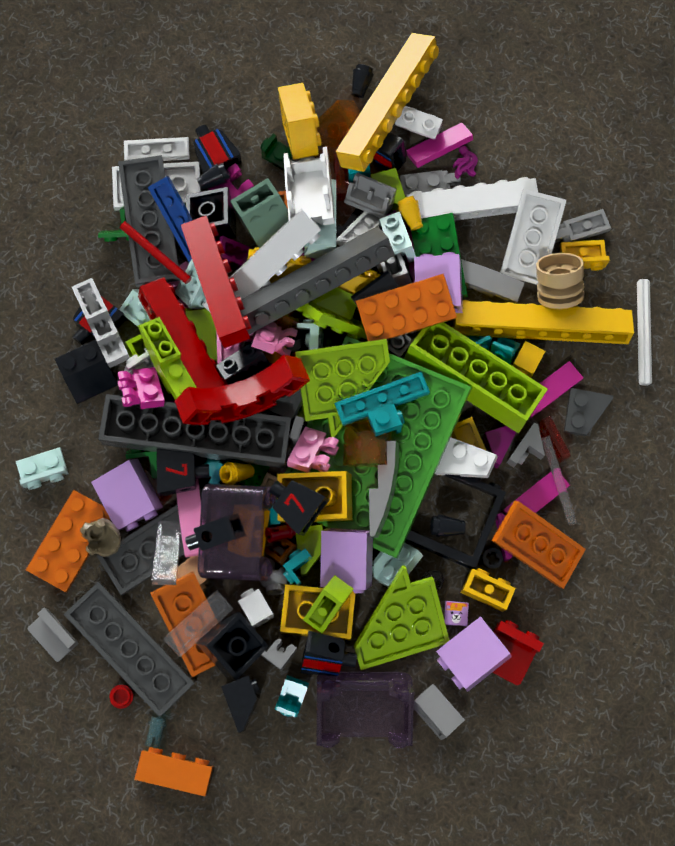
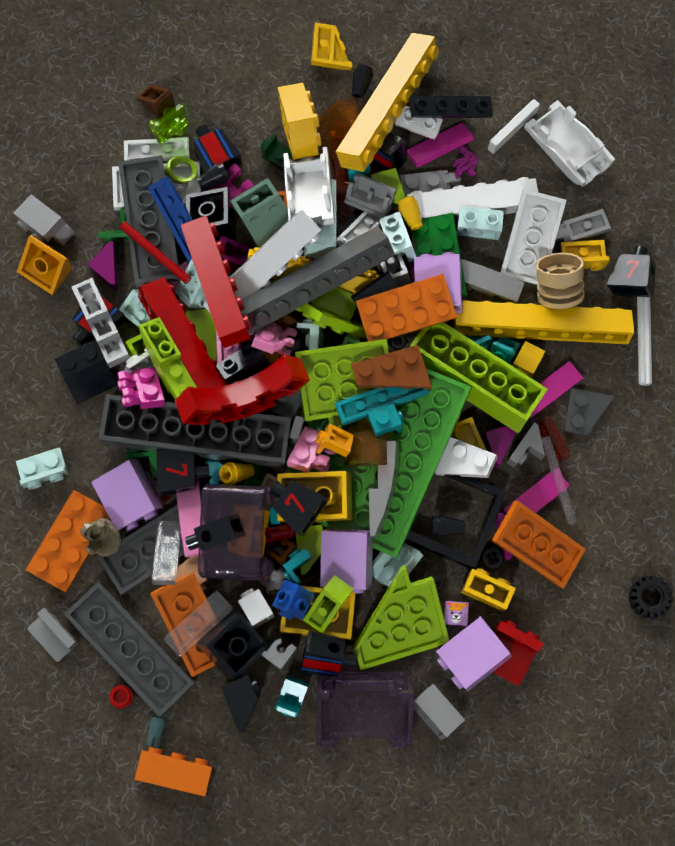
(42, 222): none -> light grey hinge
(43, 265): none -> light orange slope
(105, 265): none -> magenta slope
(156, 99): none -> reddish brown slope
(171, 123): none -> clear neon green hips
(178, 160): none -> lime piece
(292, 600): none -> blue brick
(328, 48): none -> yellow wing
(334, 440): none -> light orange bracket
(395, 369): none -> dark orange wing
(450, 106): none -> black bracket
(479, 223): none -> light aqua bracket
(513, 126): none -> white tile
(570, 144): none -> white piece
(633, 275): none -> torso
(664, 597): none -> black tyre

